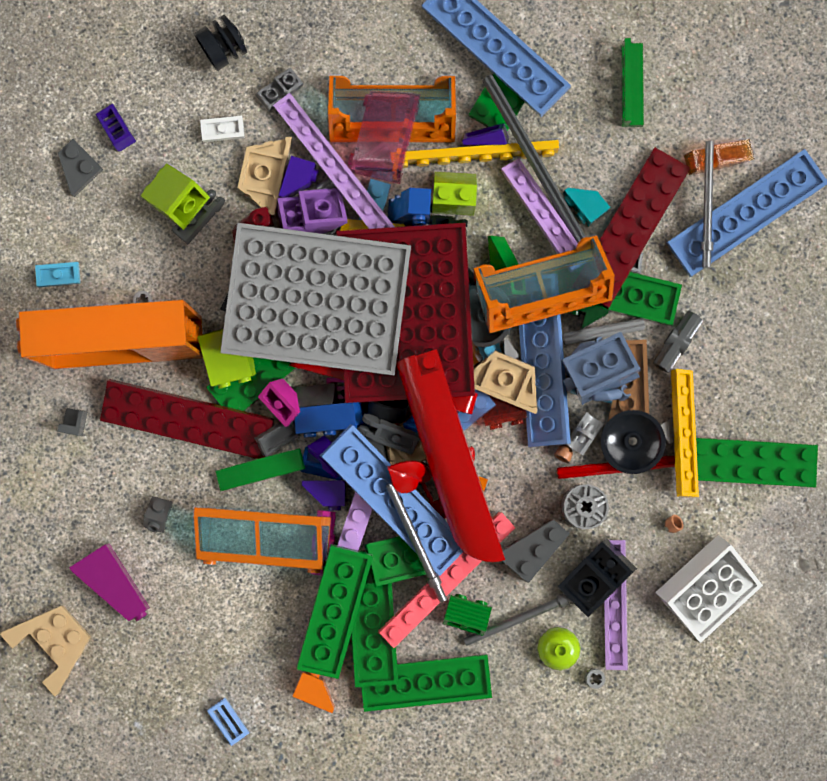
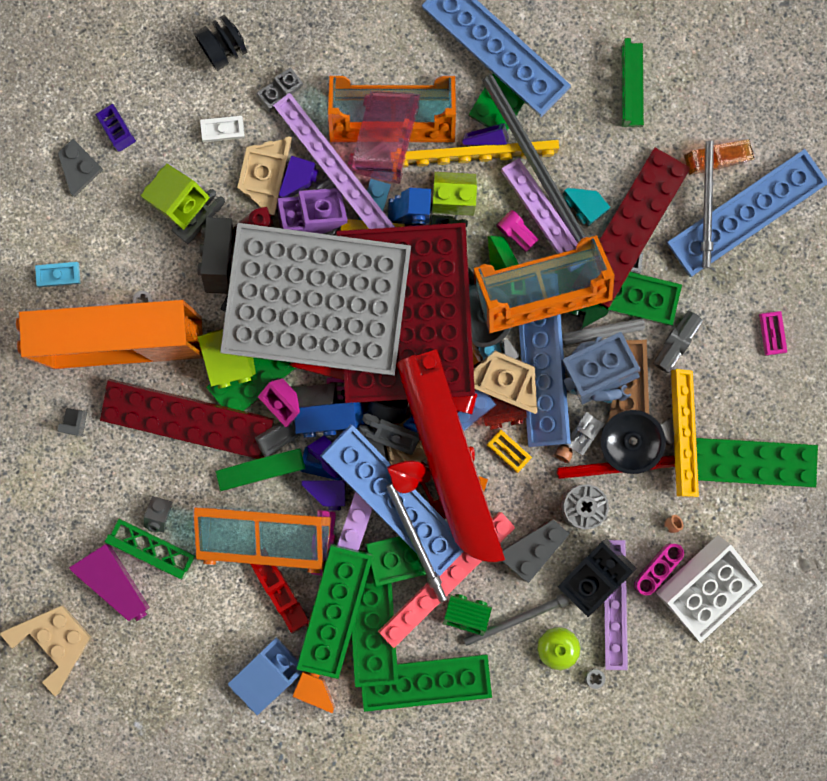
(148, 557): none -> green fence
(216, 254): none -> dark grey wedge
(236, 718): light blue tile -> none
(266, 676): none -> medium blue slope
(281, 596): none -> red slope
(495, 439): none -> yellow tile
(513, 227): none -> dark pink piece
(668, 564): none -> dark pink beam
(766, 344): none -> dark pink tile

